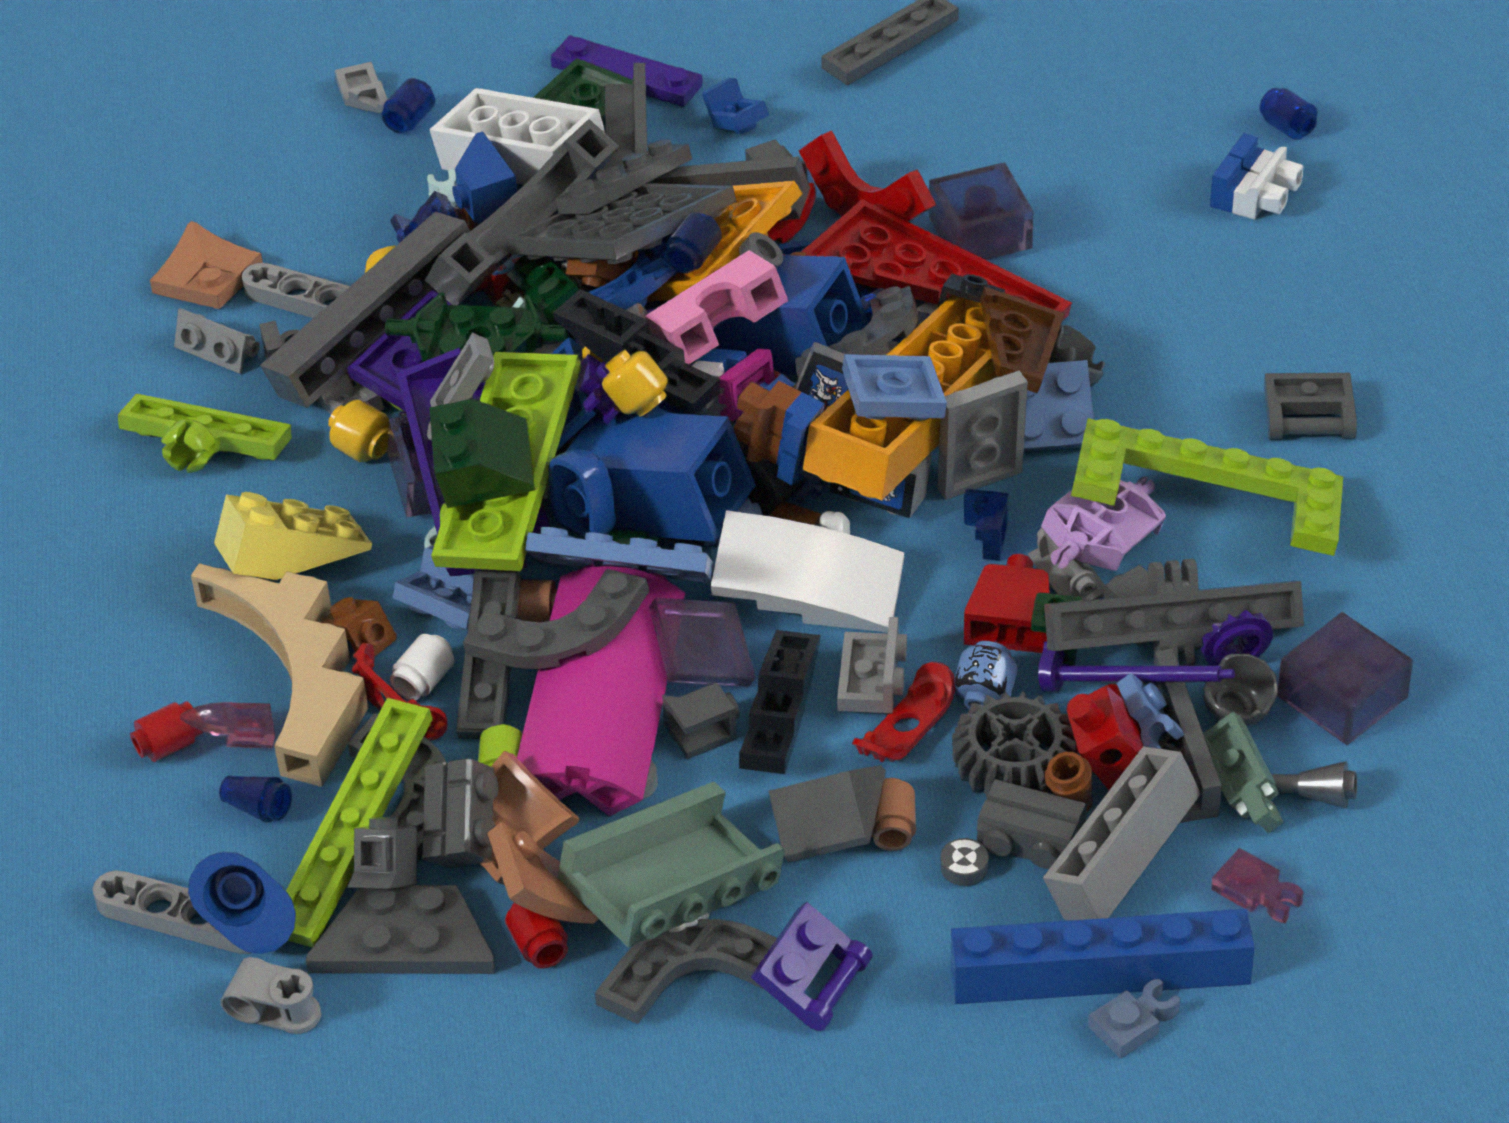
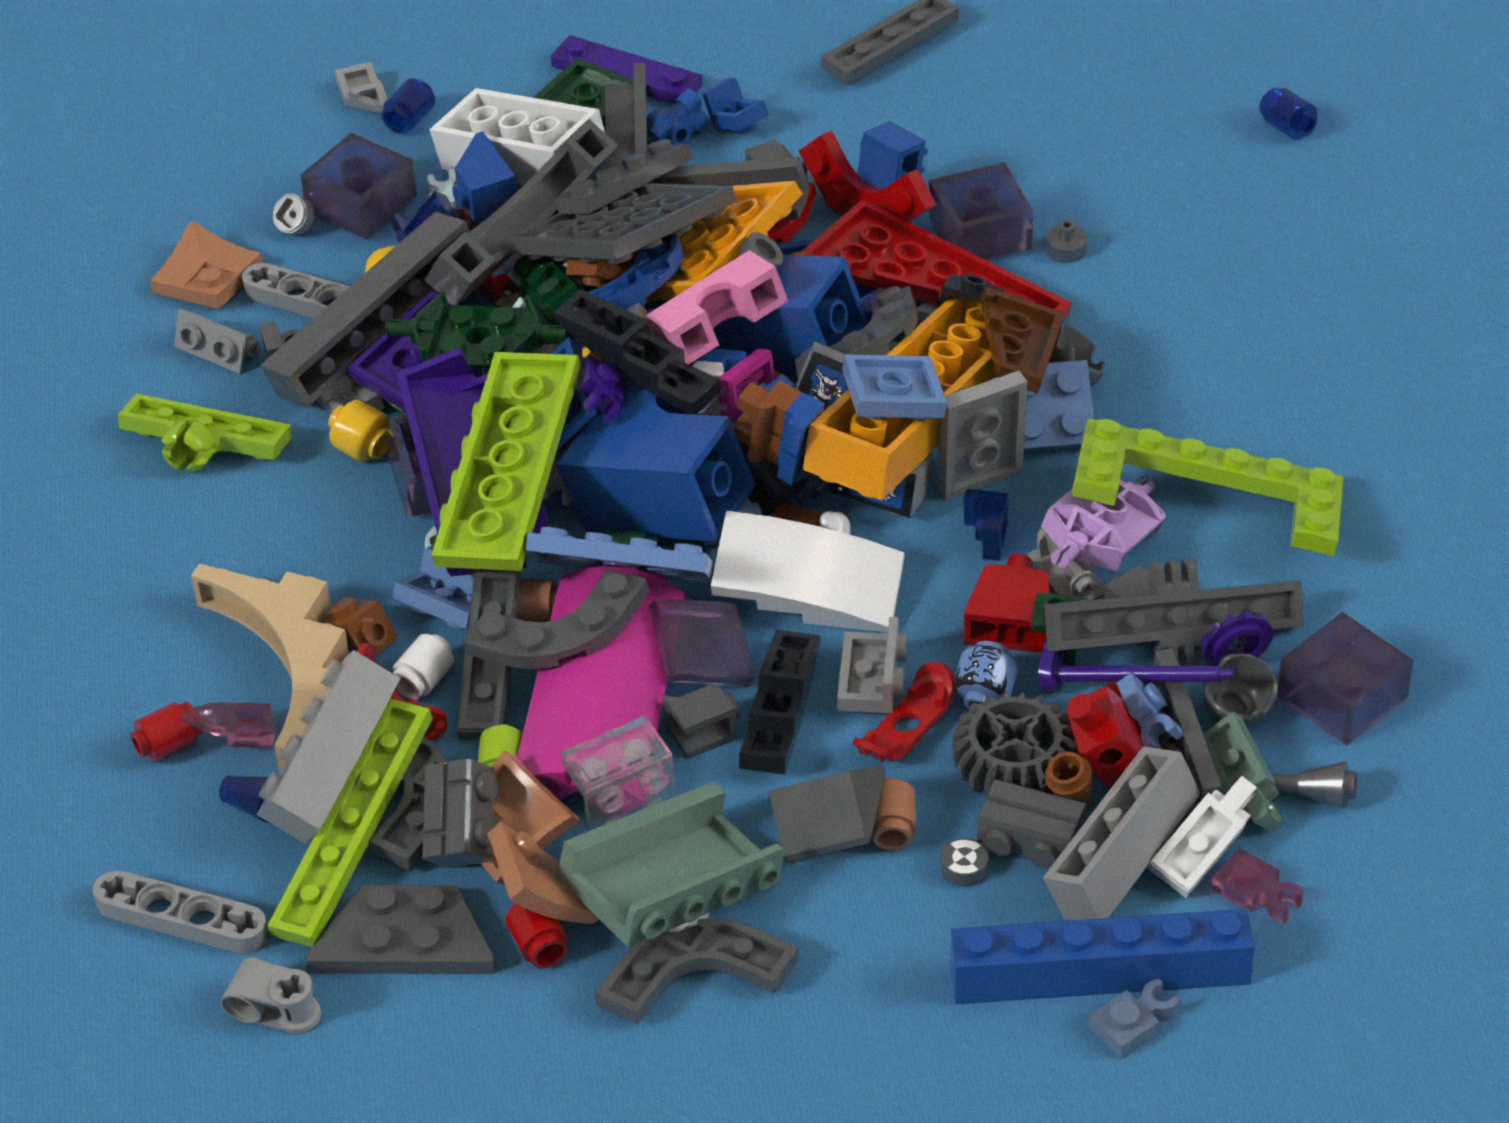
(242, 902): blue piece -> none
(278, 538): light yellow slope -> none
(293, 214): none -> light grey tile
(327, 747): none -> light grey brick
(359, 185): none -> clear purple brick
(384, 855): dark grey window -> none
(467, 372): light grey hinge -> none
(479, 452): dark green slope -> none
(582, 492): blue piece -> none
(621, 772): none -> clear bracket
(634, 382): yellow head -> none
(679, 122): none -> blue plate
(692, 242): clear blue brick -> none
(797, 959): dark purple plate -> none
(889, 154): none -> blue brick
(1066, 242): none -> flat silver tile
(1203, 837): none -> white hinge
(1254, 179): white hips -> none
(1307, 396): dark grey plate -> none

